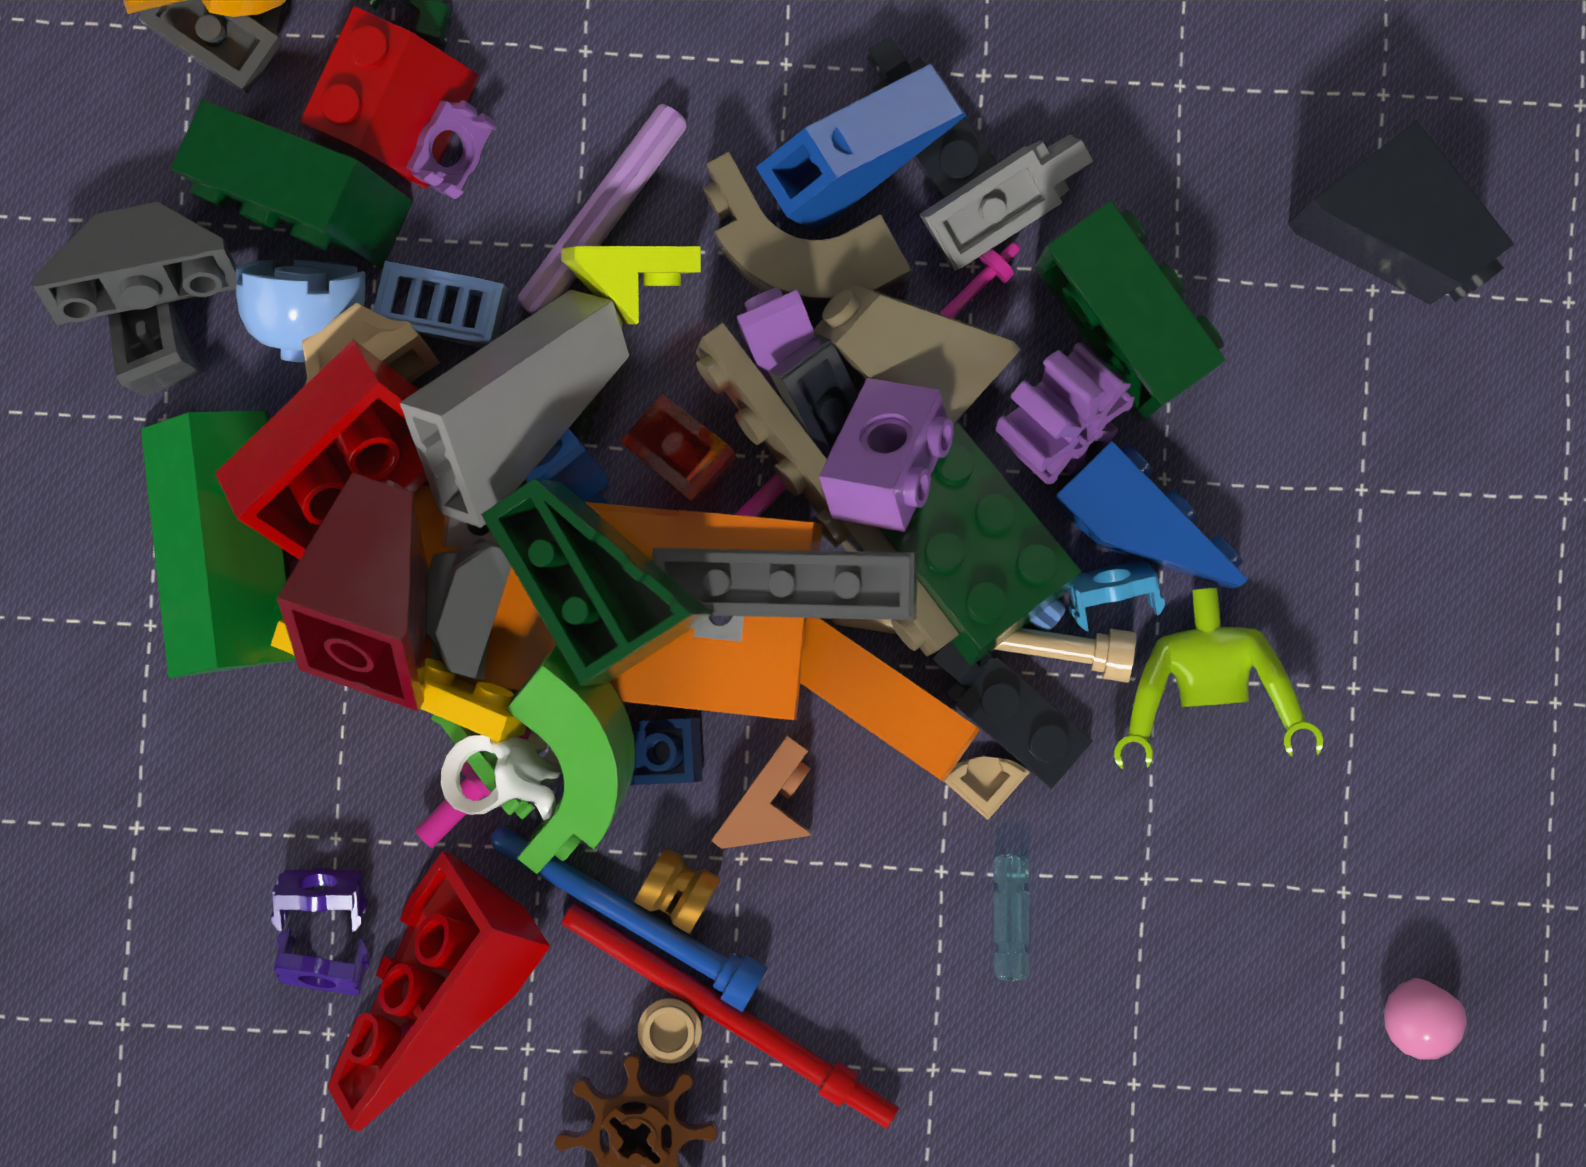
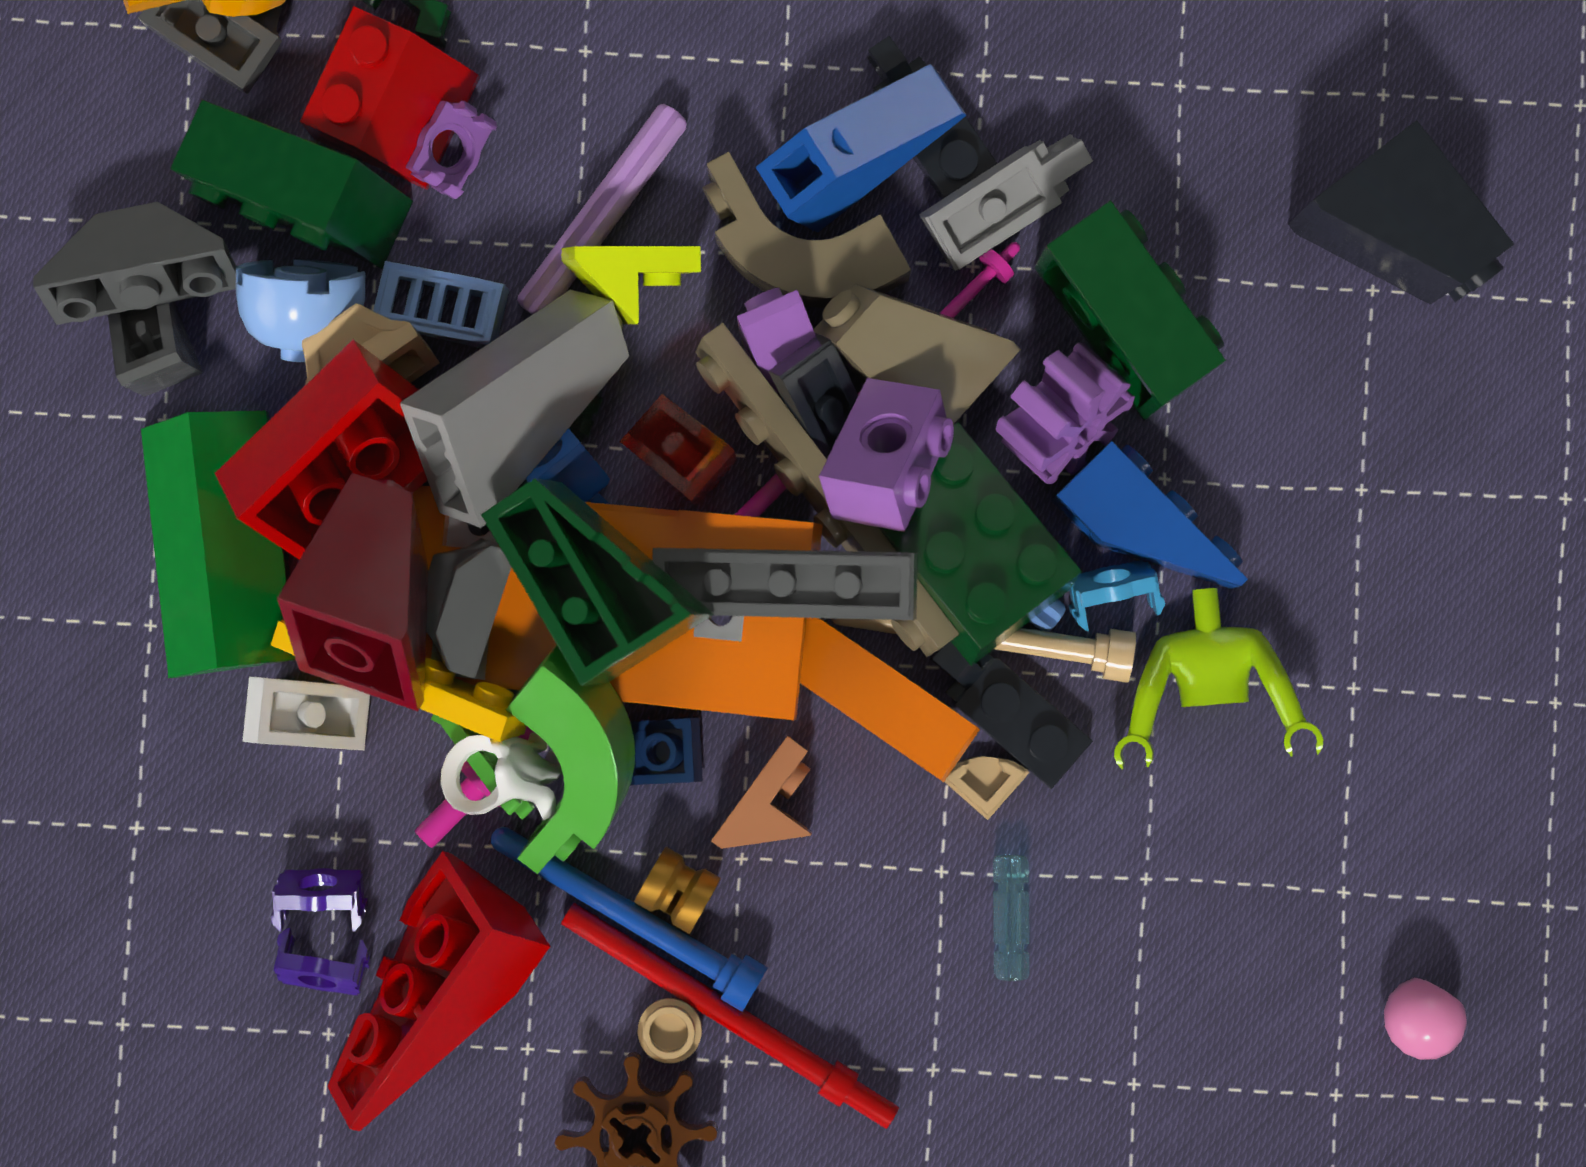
(305, 714): none -> white slope

